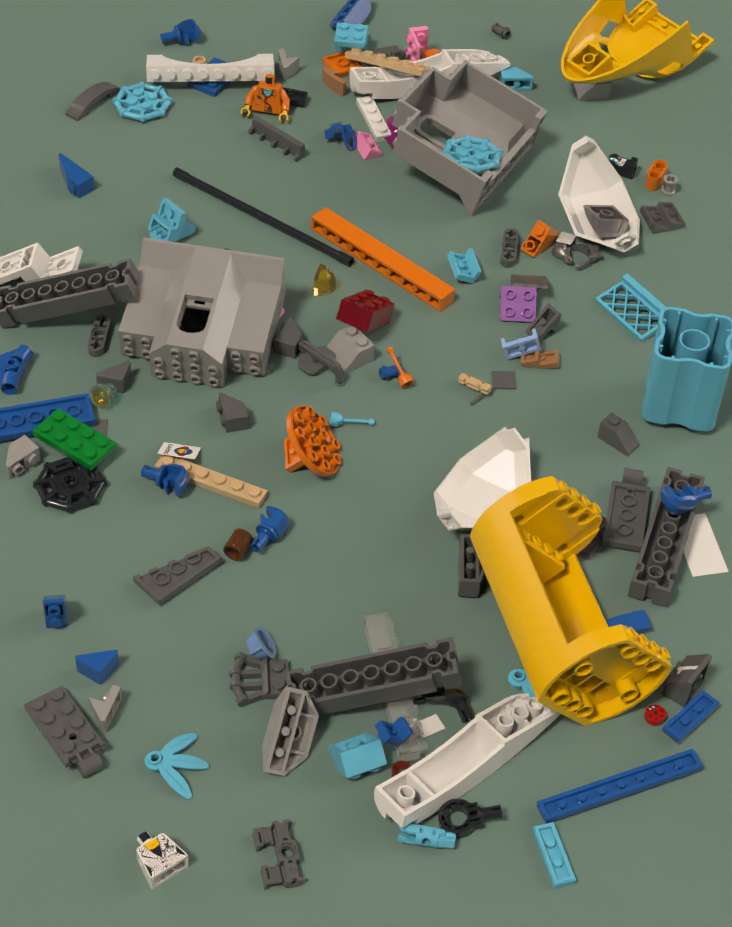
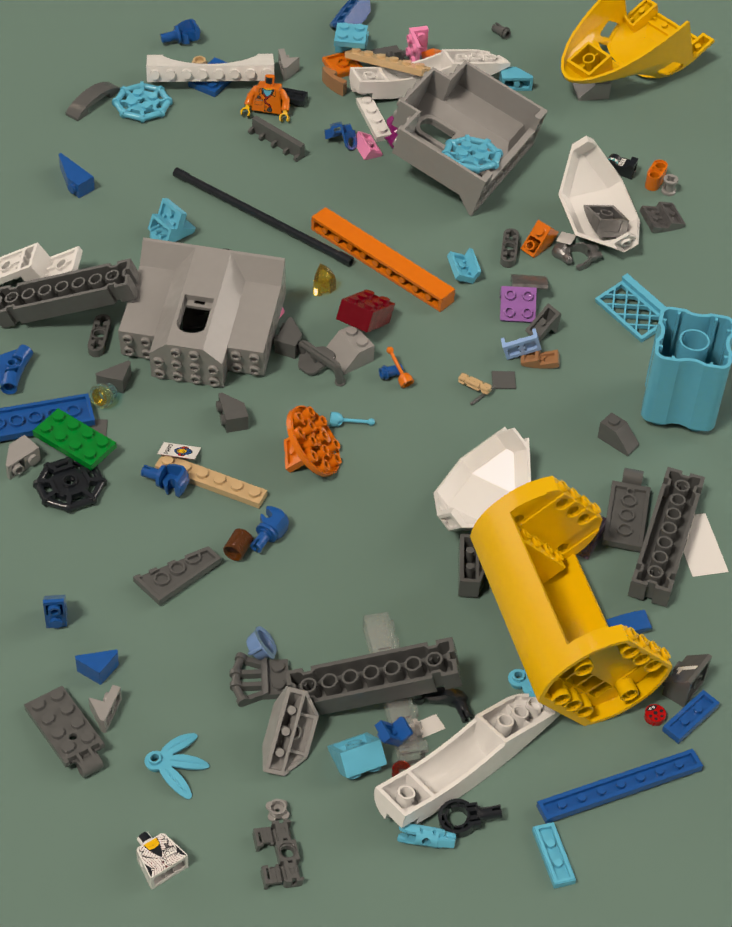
(277, 804): none -> light grey plate
(684, 501): blue piece -> none

